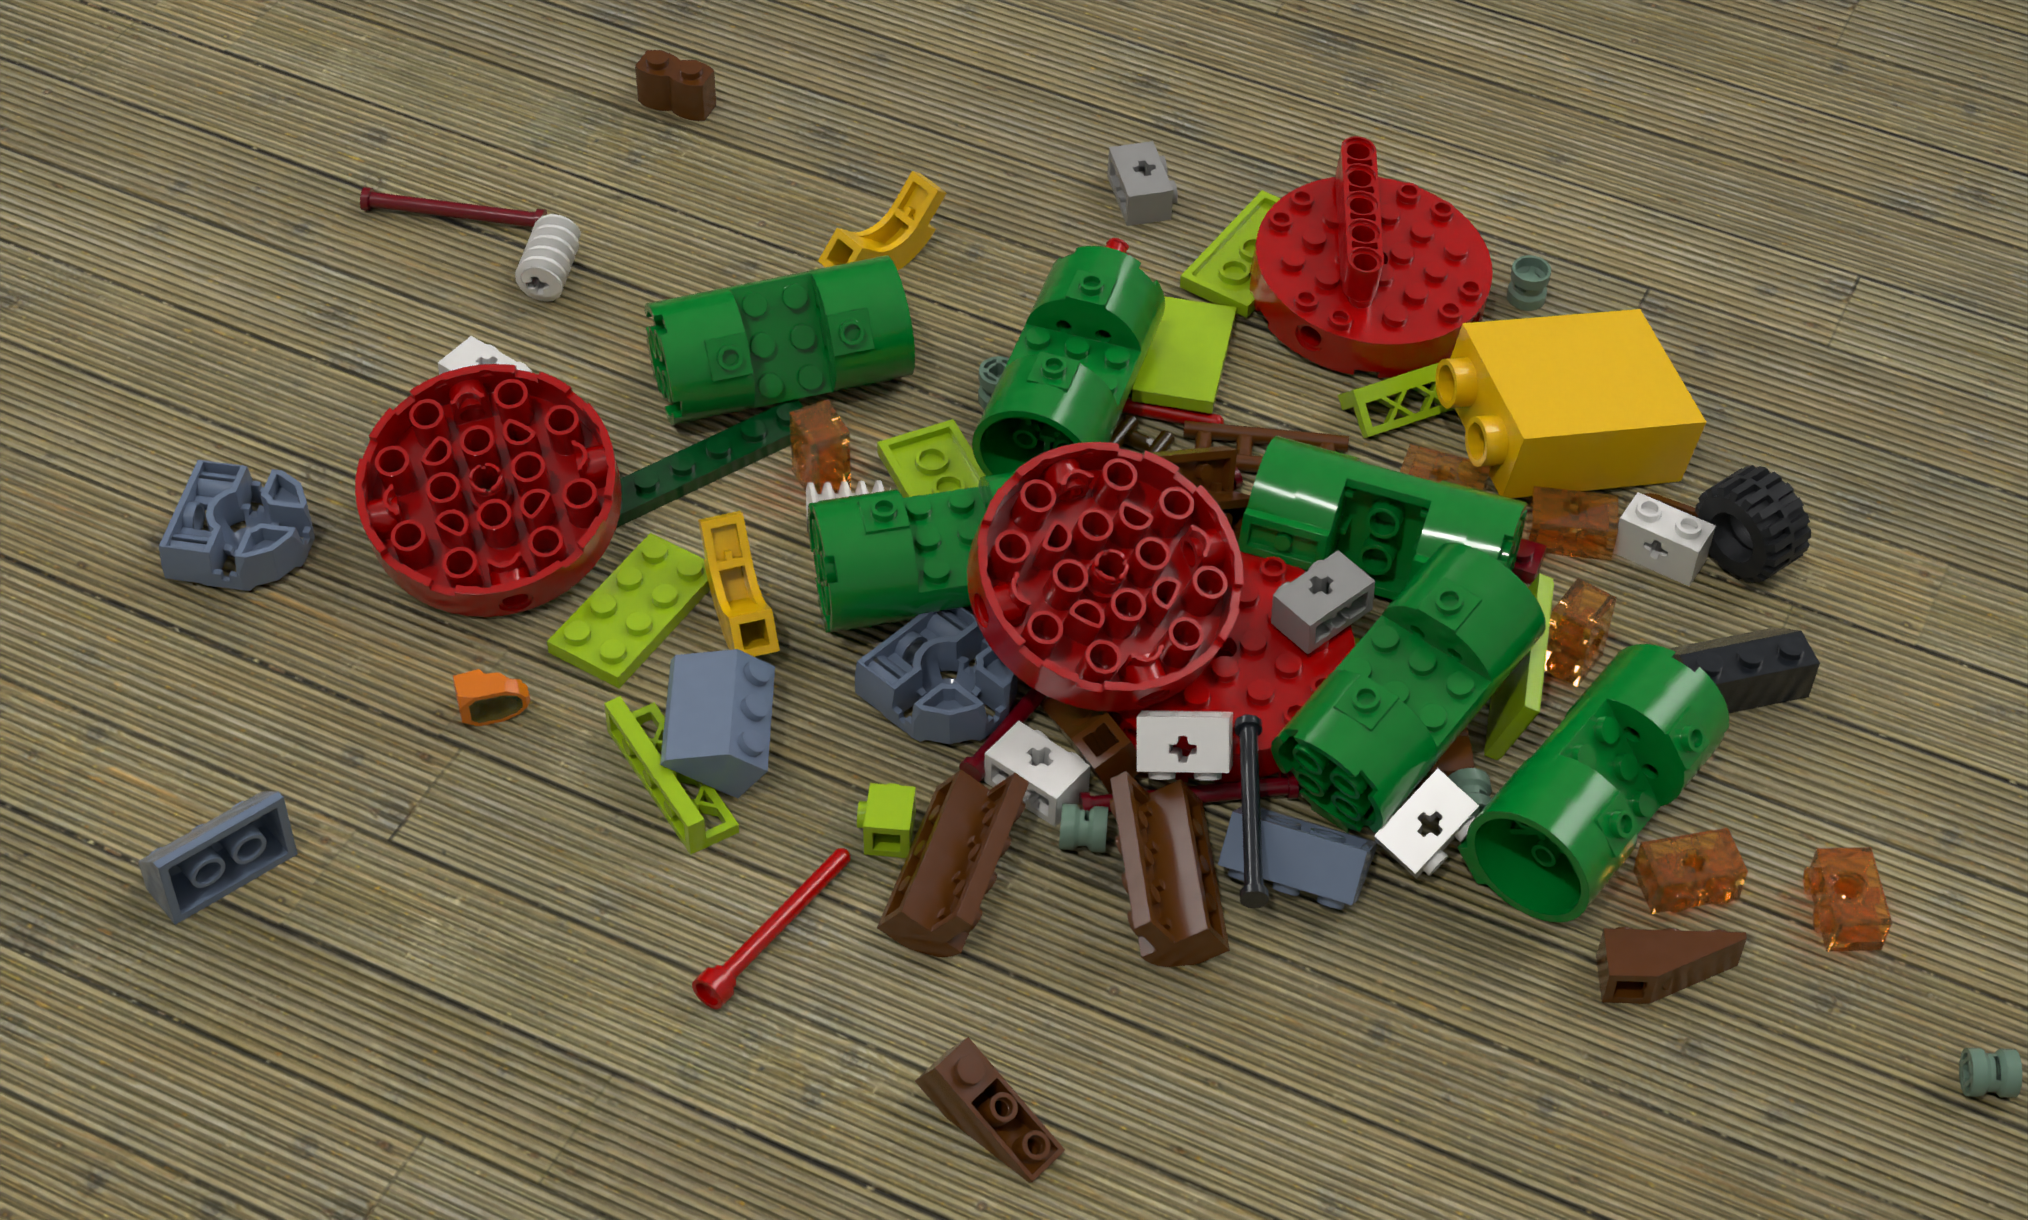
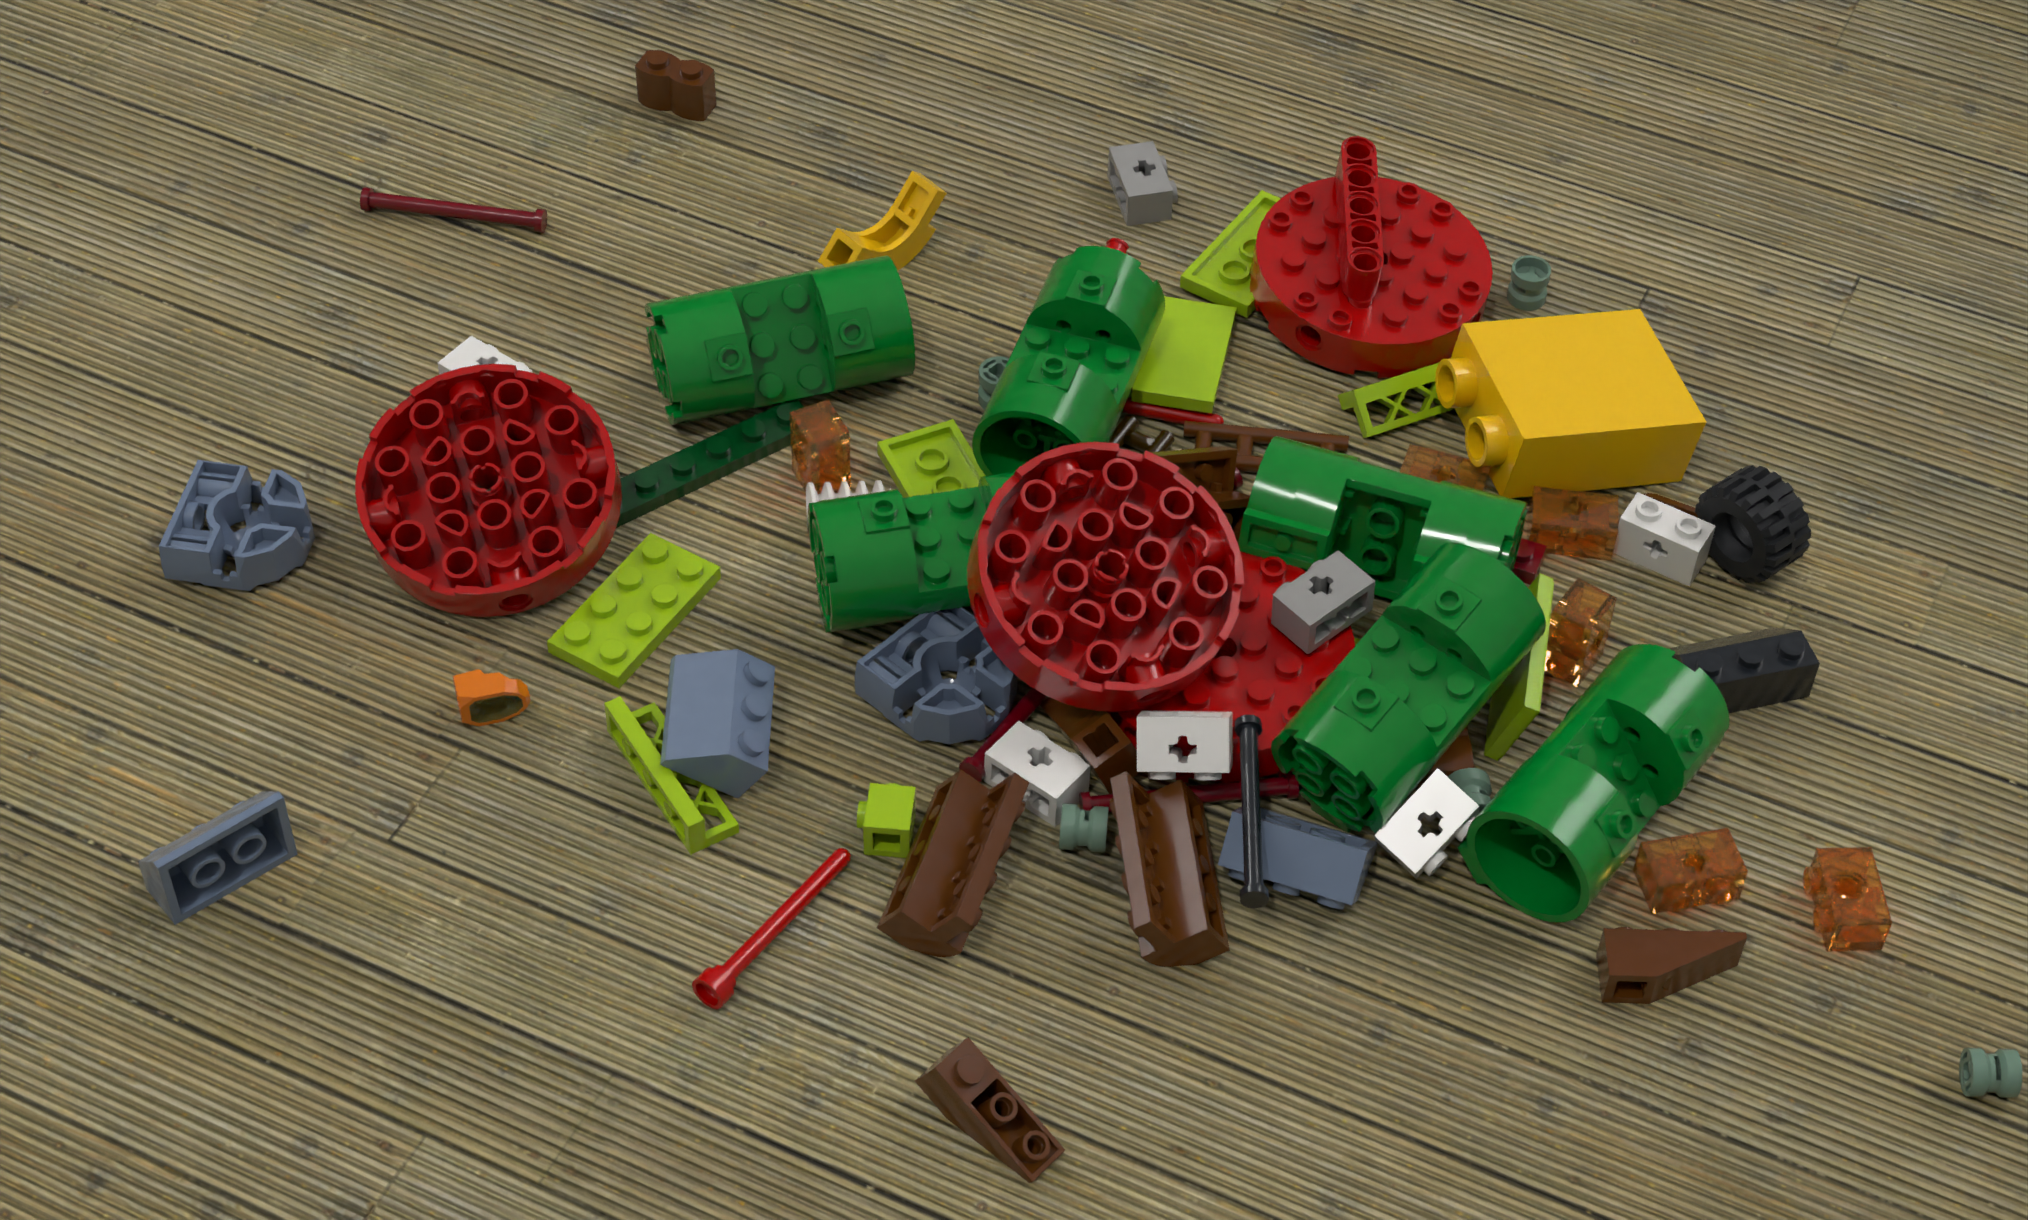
(548, 257): white piece -> none
(734, 588): yellow arch -> none

